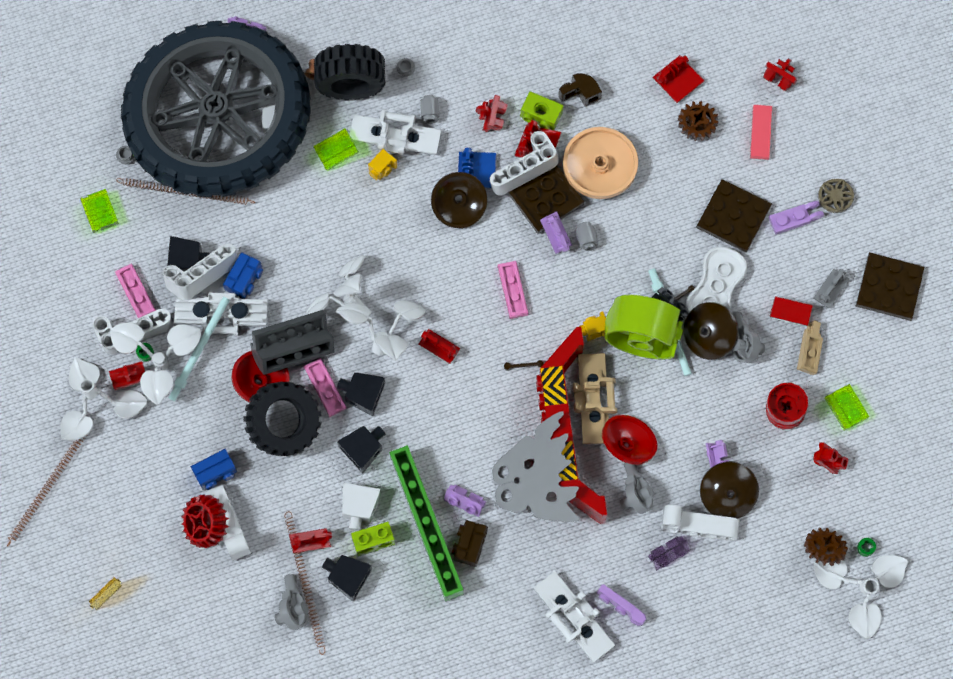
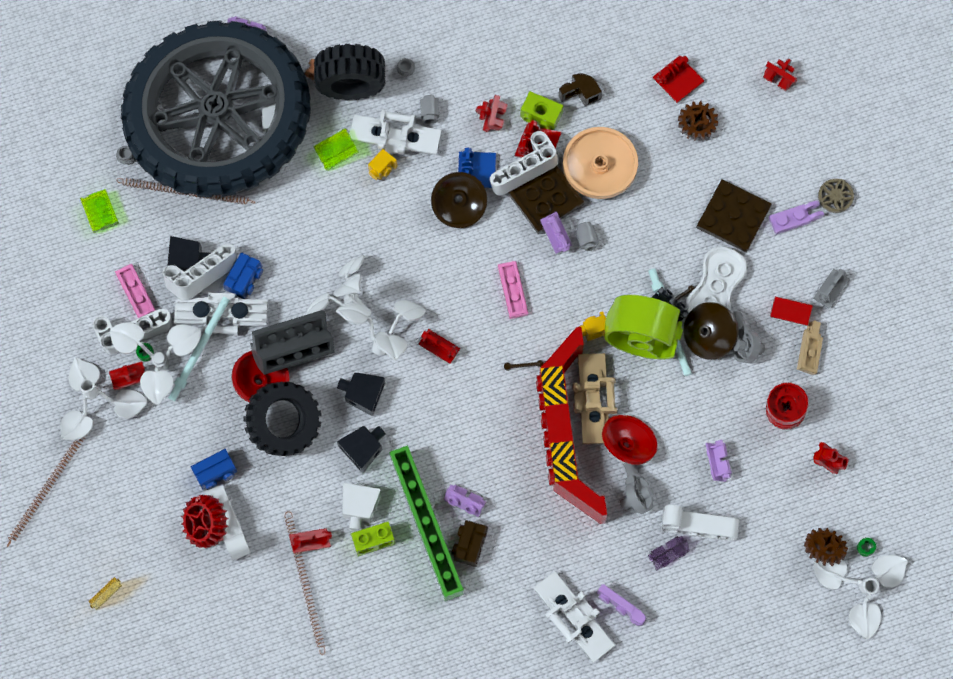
(298, 610): light grey pin -> none
(325, 387): bright pink tile -> none
(347, 575): black torso -> none
(540, 478): light grey piece -> none
(727, 477): dark brown dish -> none
(761, 132): coral tile -> none
(846, 407): clear neon green plate -> none
(890, 286): dark brown plate -> none

